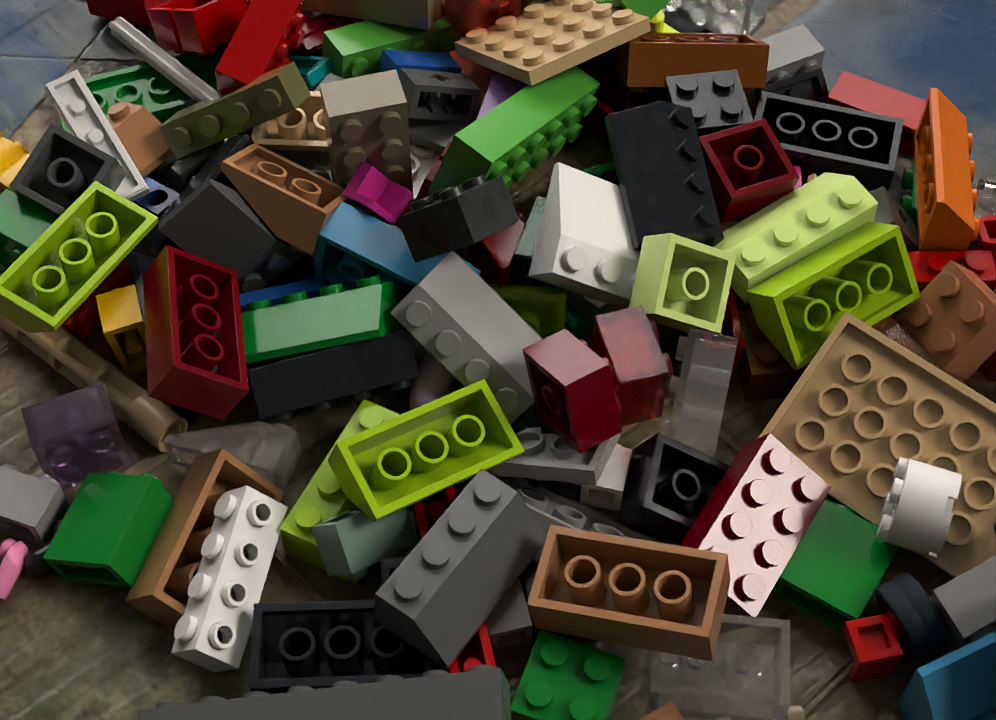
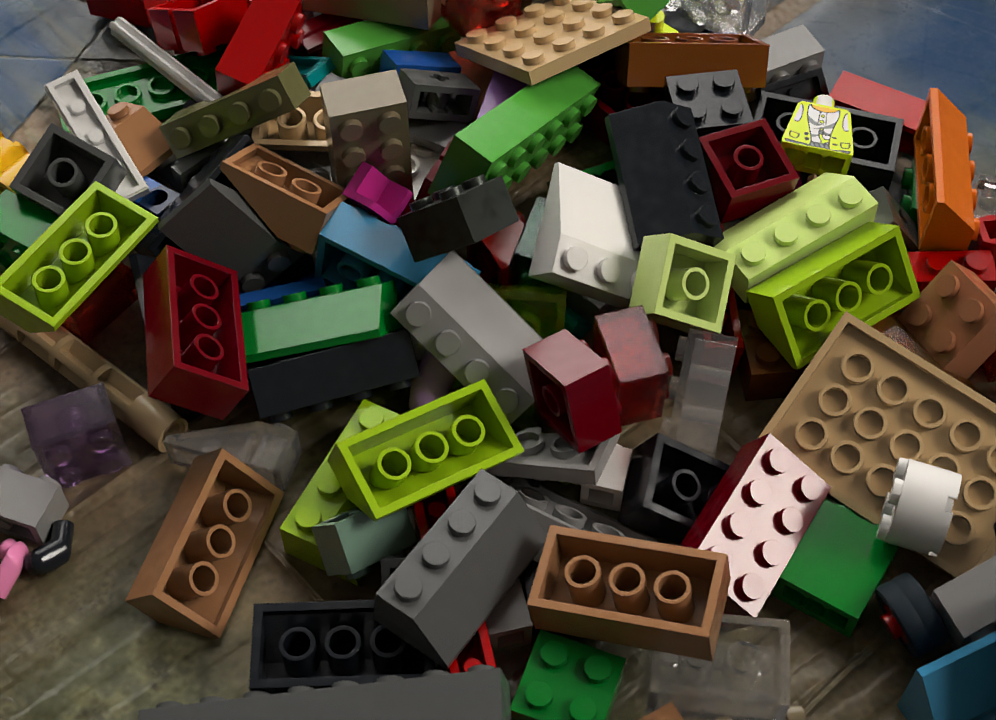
(109, 529): green brick -> none
(124, 327): yellow brick -> none
(229, 580): white brick -> none
(819, 137): none -> neon yellow torso
(873, 647): red panel -> none

